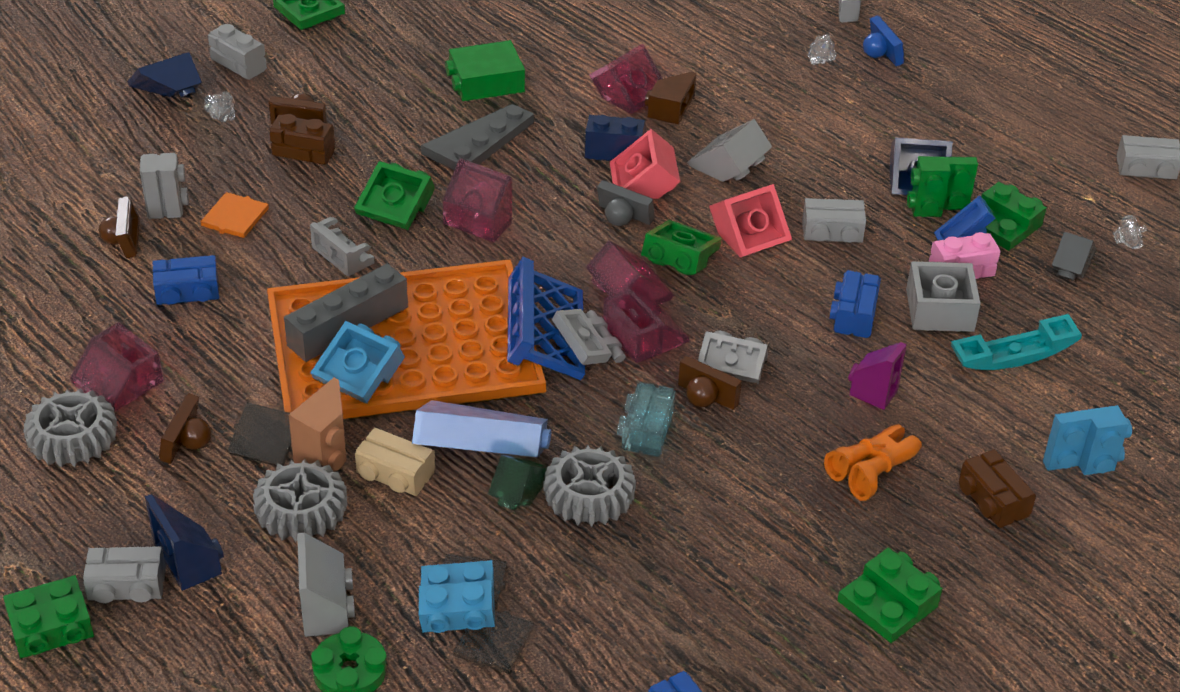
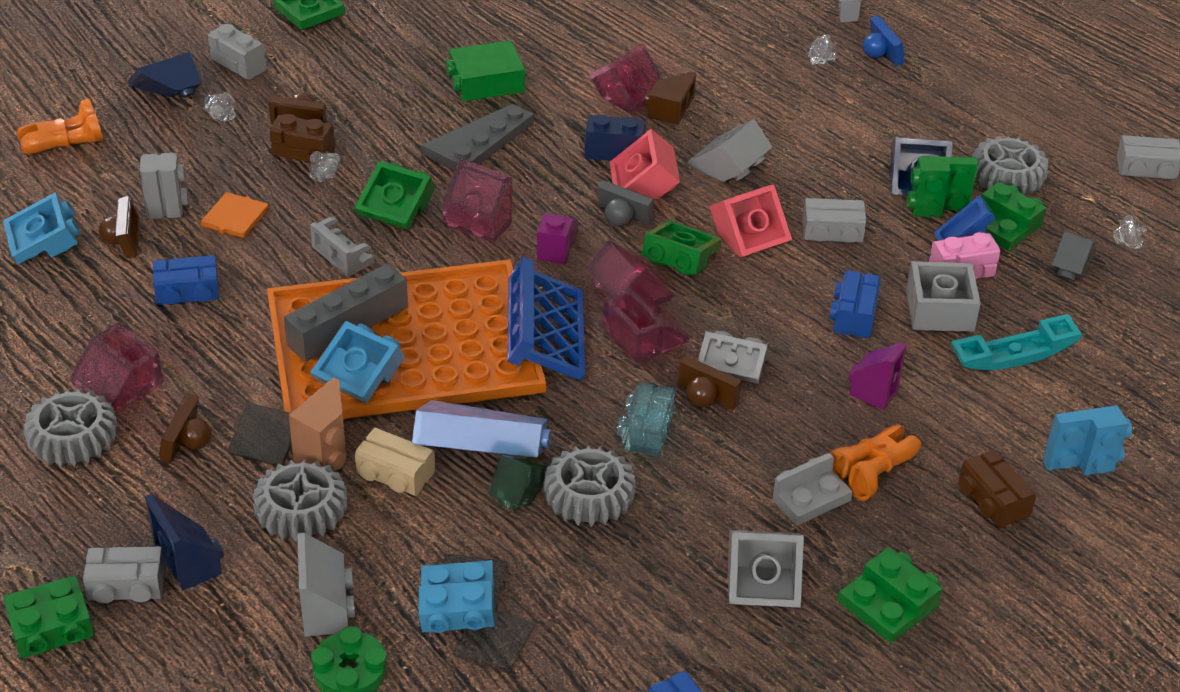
(42, 228): none -> dark azure plate
(59, 132): none -> orange piece
(324, 165): none -> clear piece
(555, 238): none -> magenta slope
(588, 336): light grey plate -> none
(765, 568): none -> light grey slope
(810, 490): none -> light grey bracket
(1011, 163): none -> light grey gear

